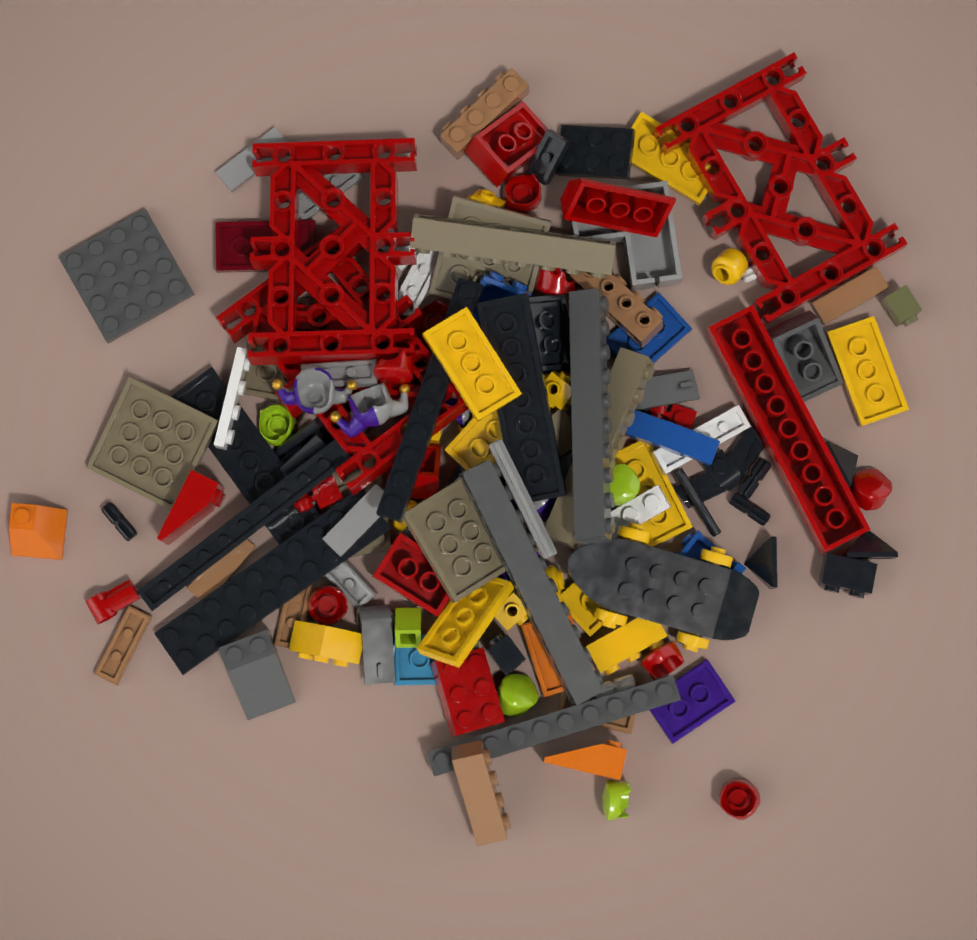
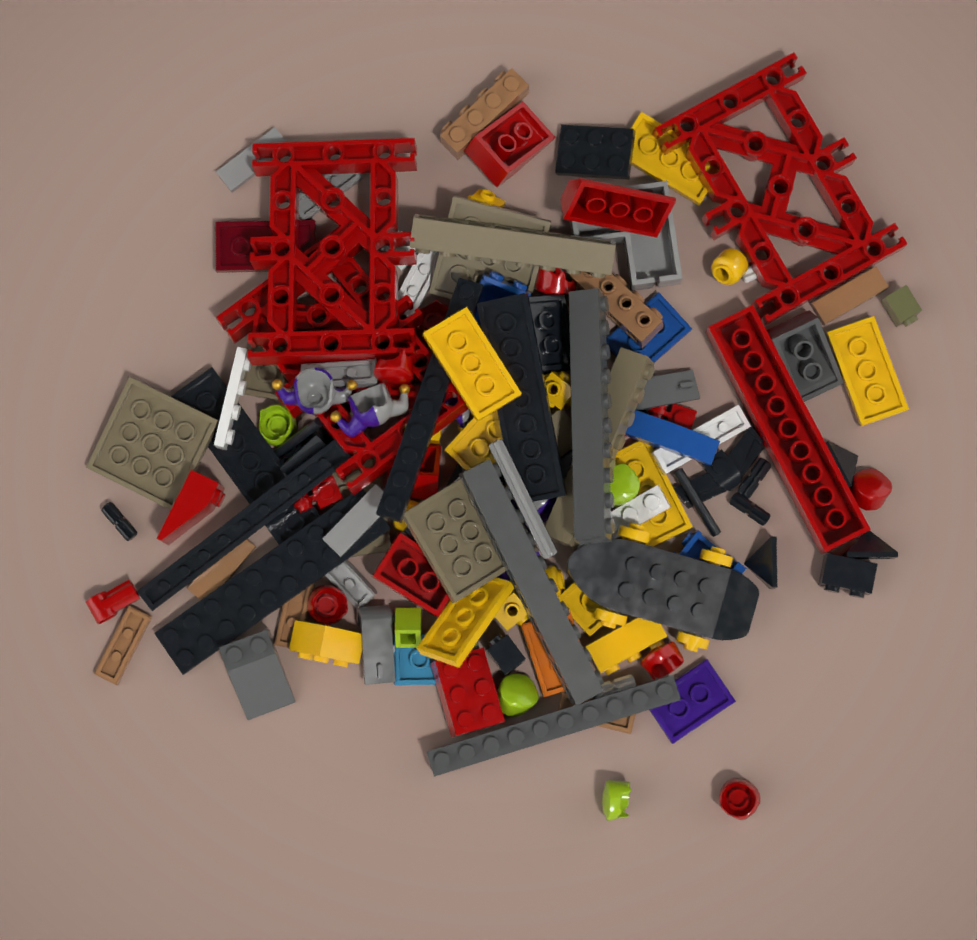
(37, 531): orange slope -> none
(126, 276): dark grey plate -> none
(479, 792): medium nougat brick -> none
(522, 193): red hair -> none
(548, 156): black plate -> none
(596, 759): orange slope -> none

